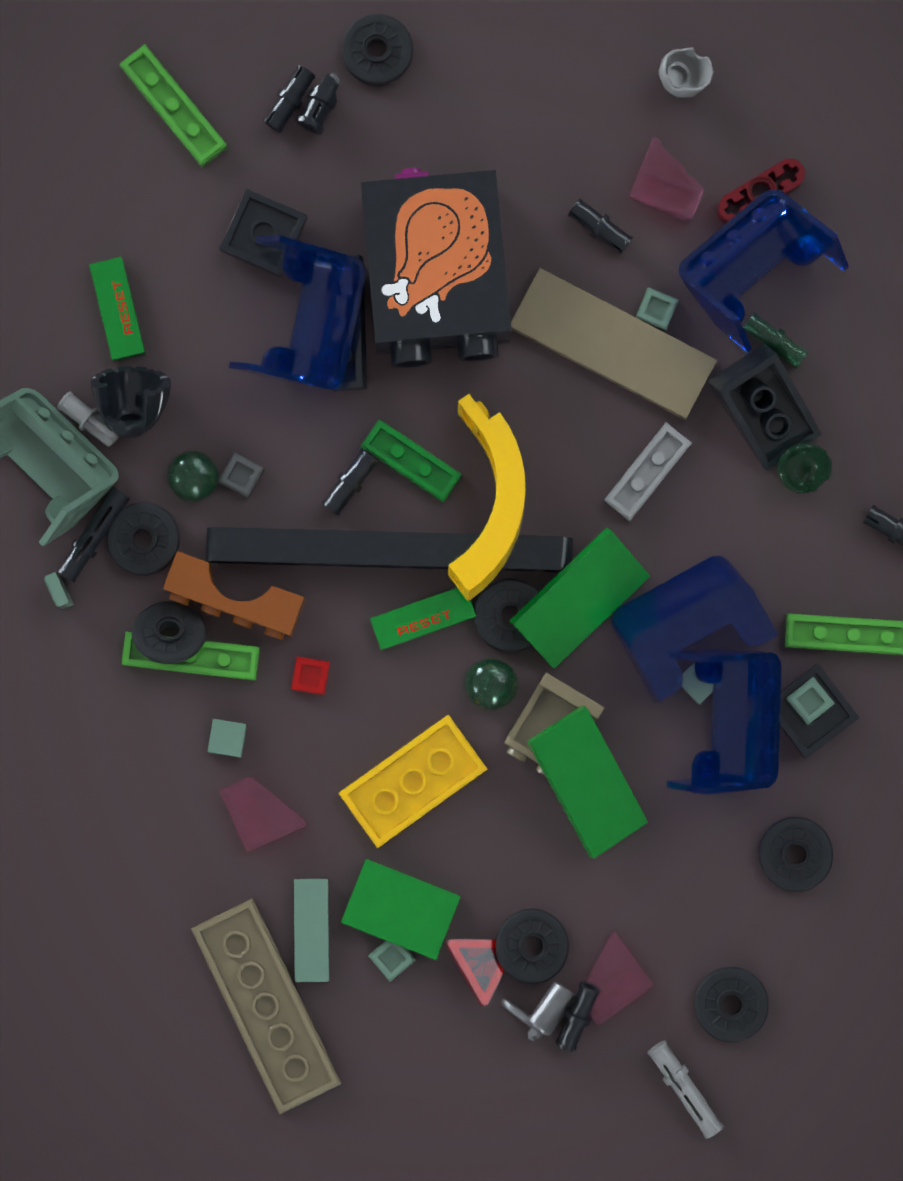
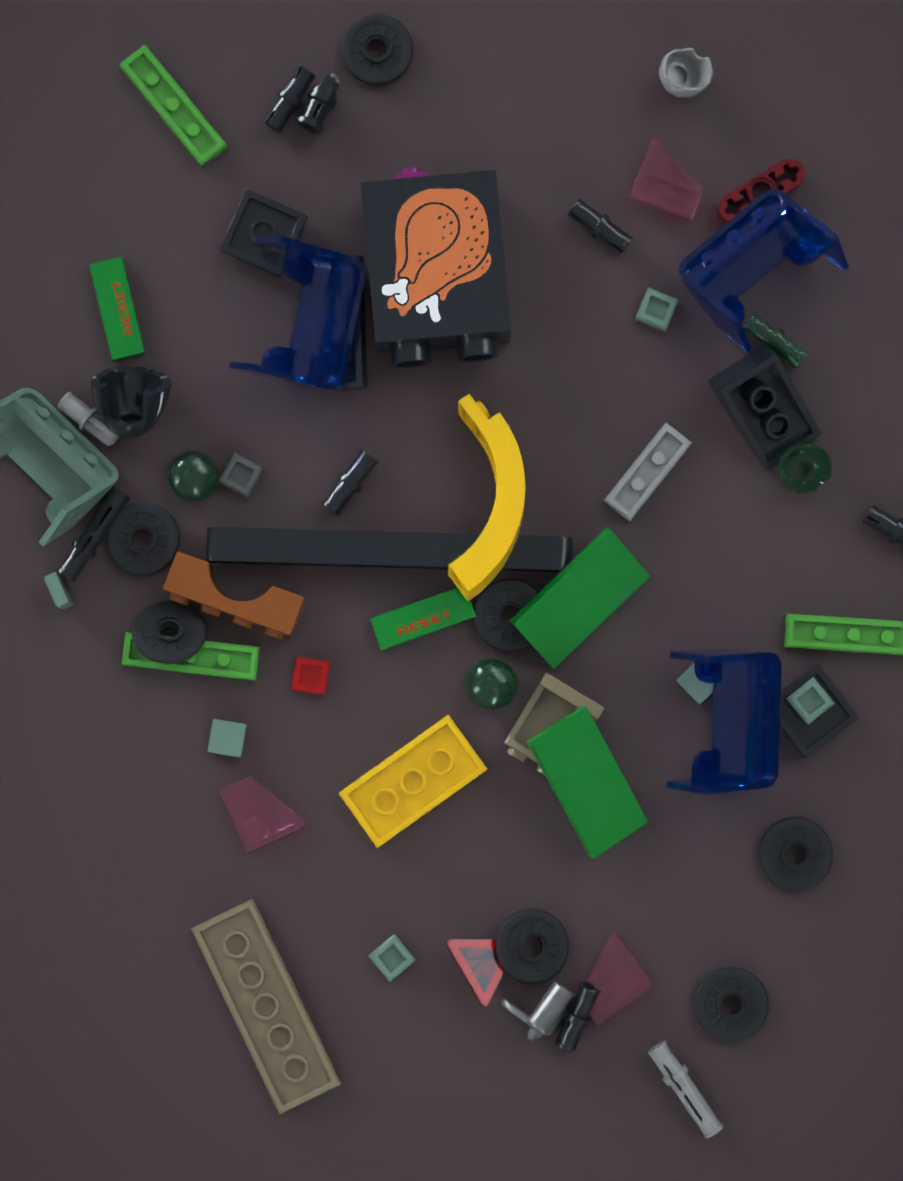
(311, 929): sand green tile -> none
(400, 909): green tile -> none
(411, 461): green tile -> none
(612, 343): dark tan tile -> none
(684, 613): clear blue windscreen -> none

